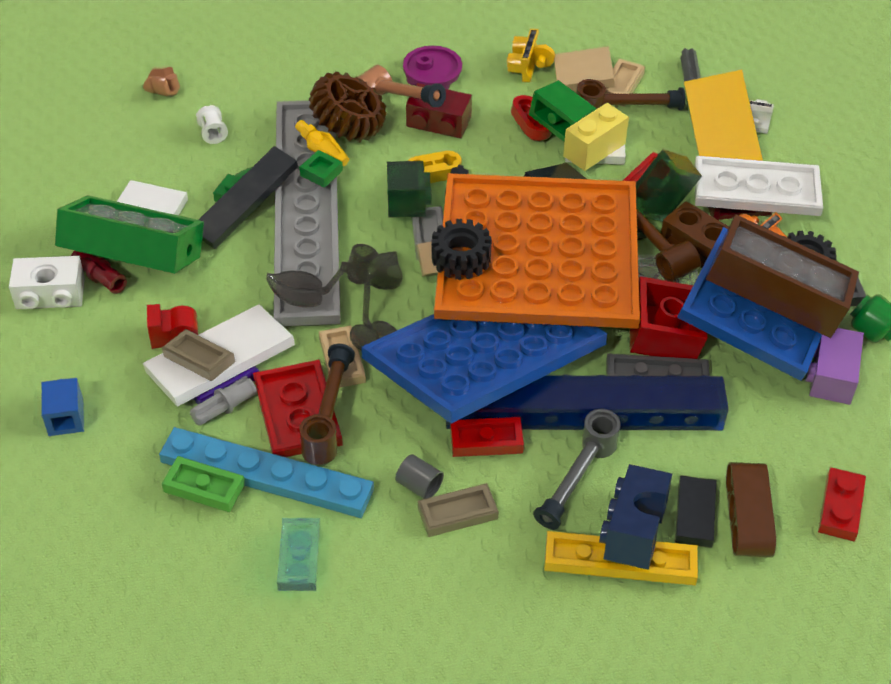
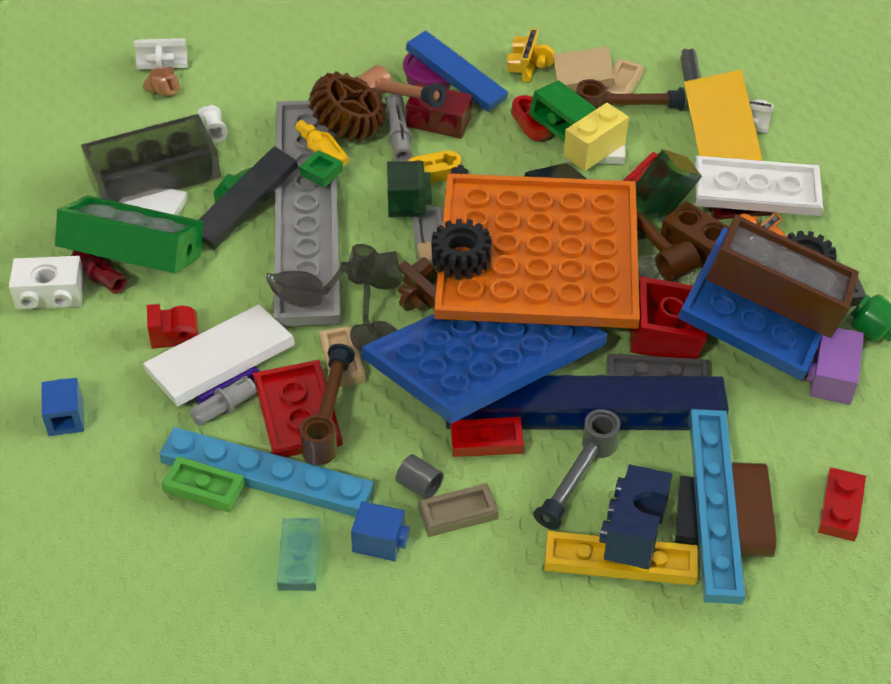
(152, 160): none -> clear smoke brick
(161, 53): none -> white hips
(198, 355): dark tan tile -> none
(379, 531): none -> blue brick
(399, 135): none -> light grey pin
(417, 288): none -> reddish brown hips
(456, 71): none -> blue tile
(716, 508): none -> dark azure plate

